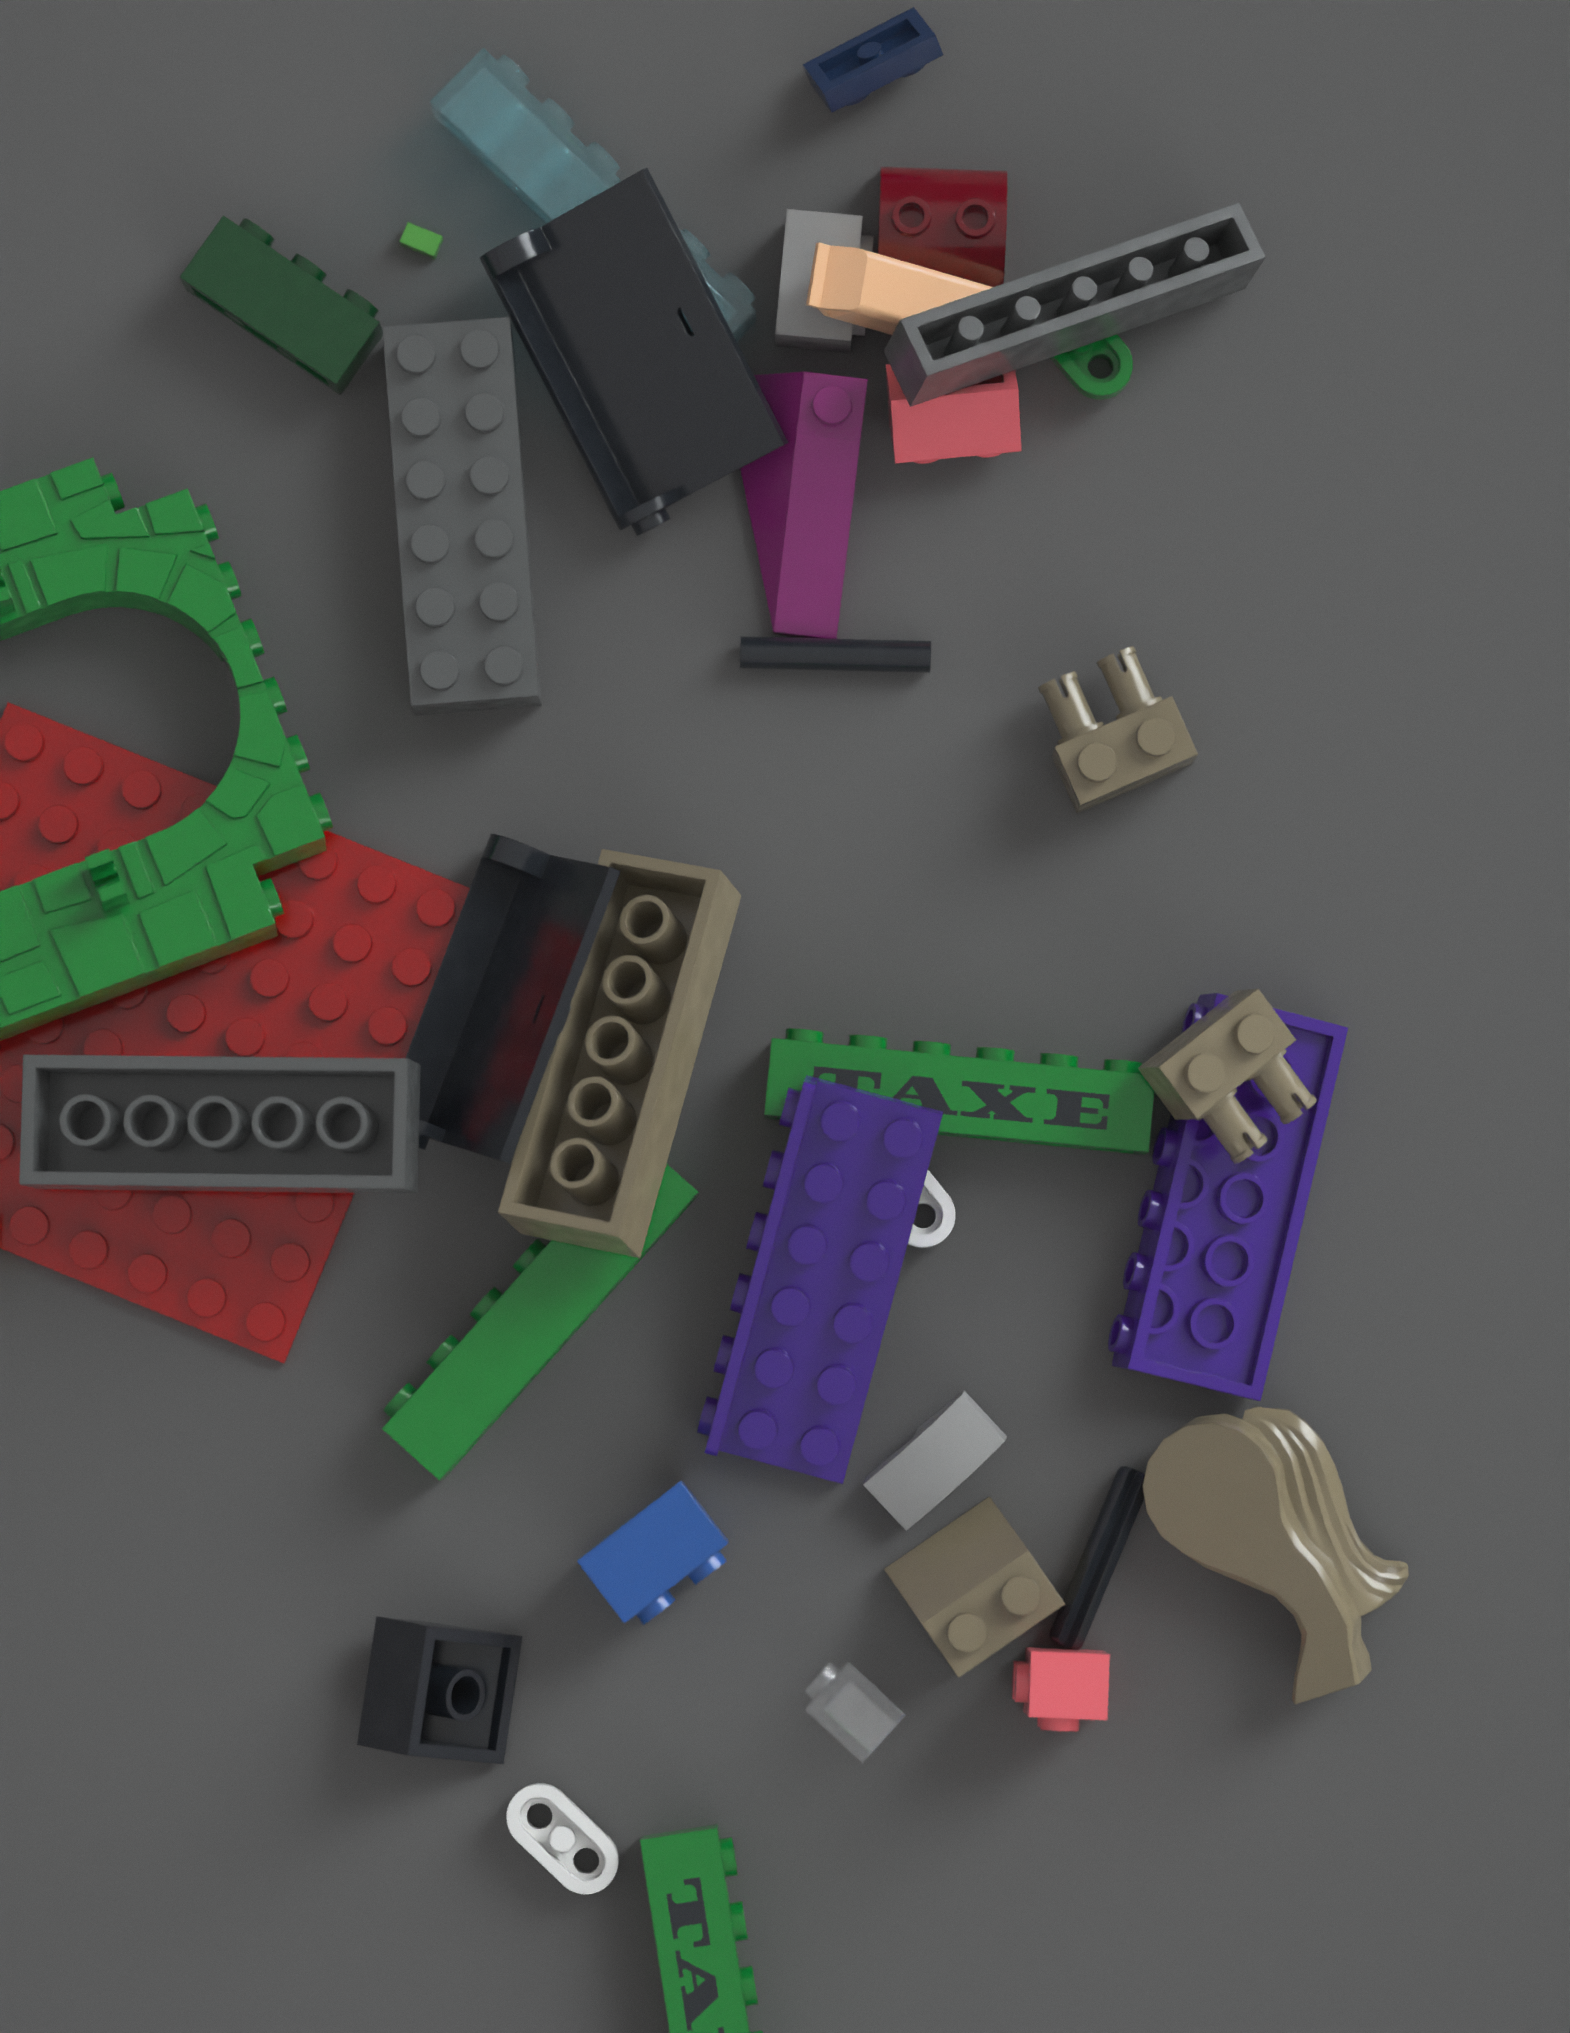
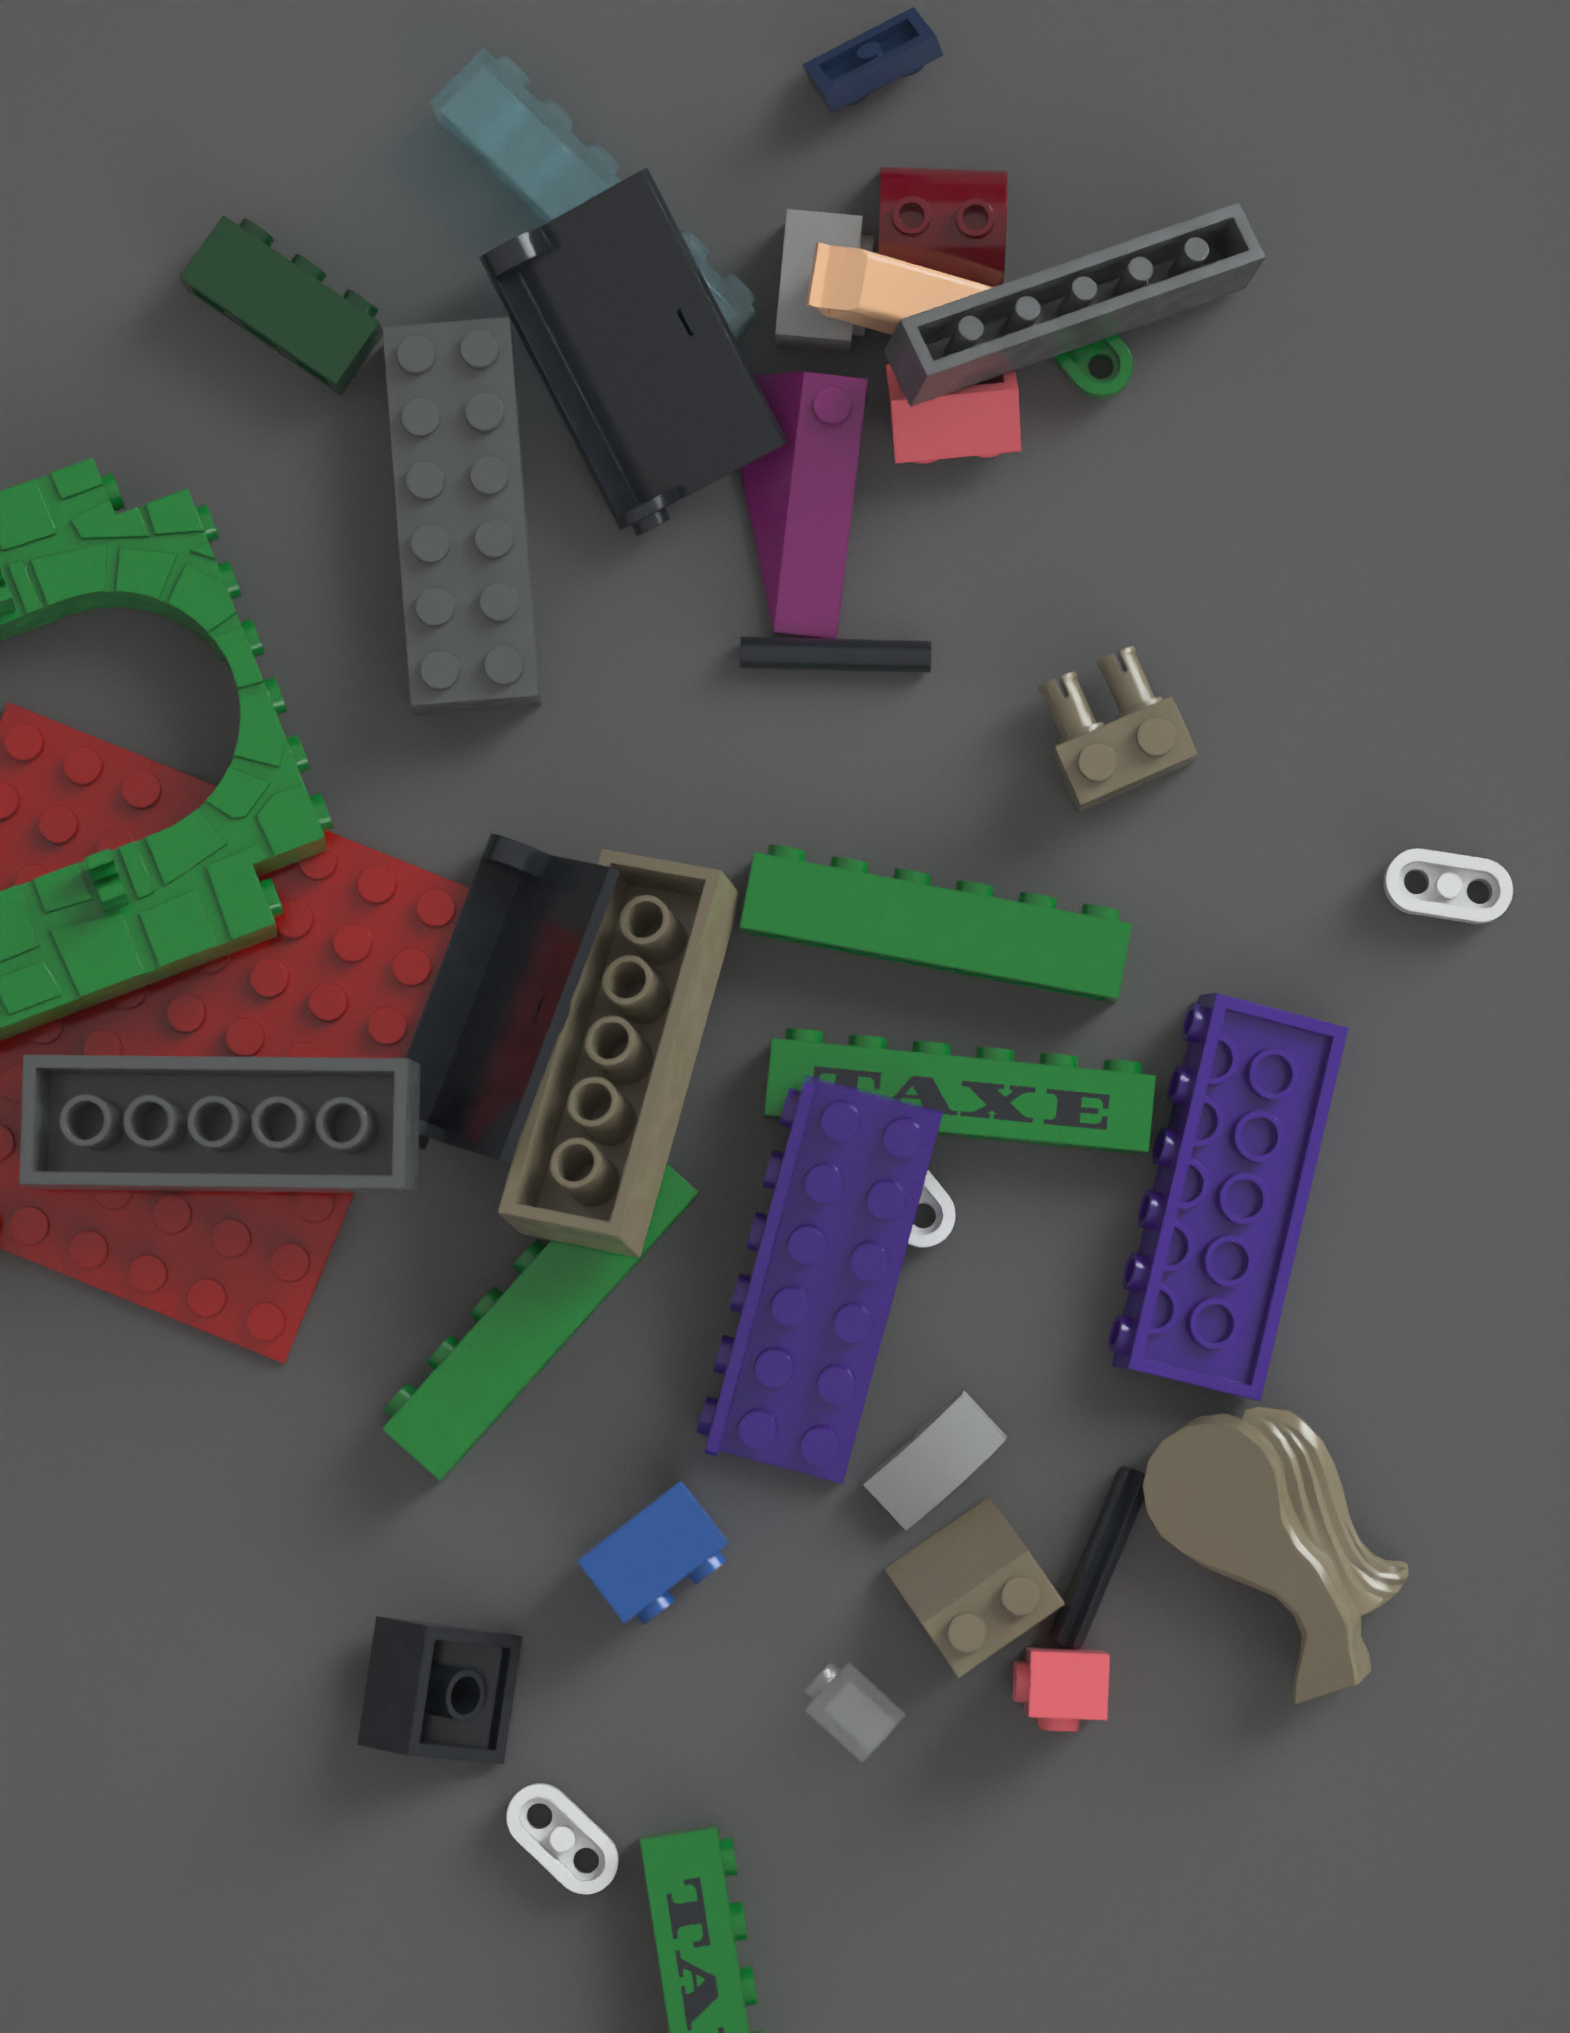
(421, 240): bright green piece -> none
(936, 926): none -> green brick
(1218, 1053): dark tan brick -> none
(1447, 884): none -> white plate

